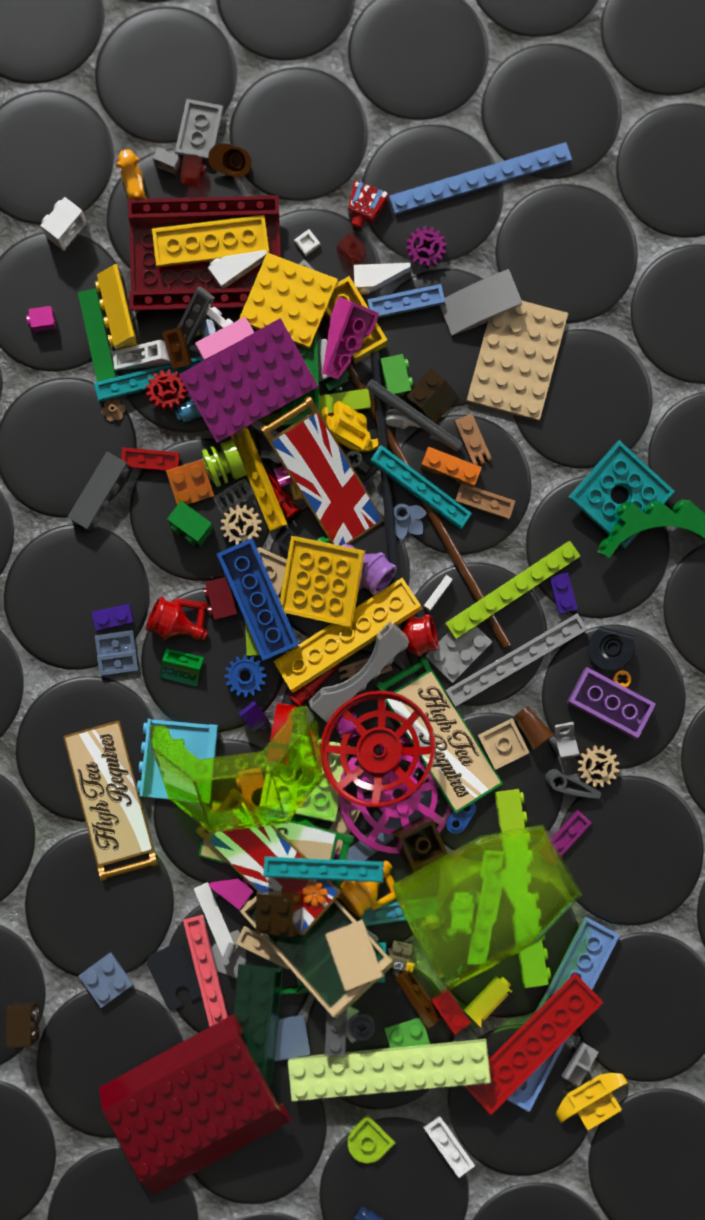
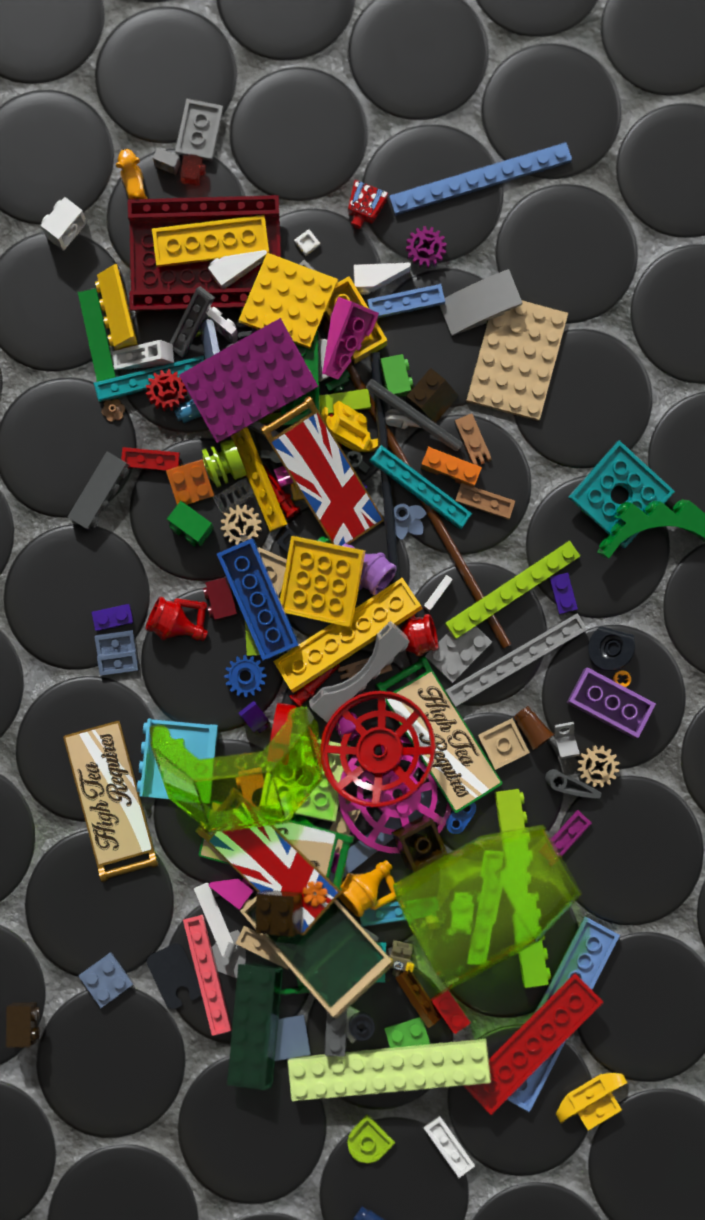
(41, 319): dark pink brick -> none
(177, 348): reddish brown plate -> none
(181, 667): green panel -> none
(191, 1106): dark red slope -> none
(224, 338): bright pink tile -> none
(230, 160): reddish brown piece -> none
(323, 869): teal tile -> none
(351, 248): clear red brick -> none
(354, 955): tan tile -> none
(488, 999): yellow window -> none
(579, 1063): light grey panel -> none

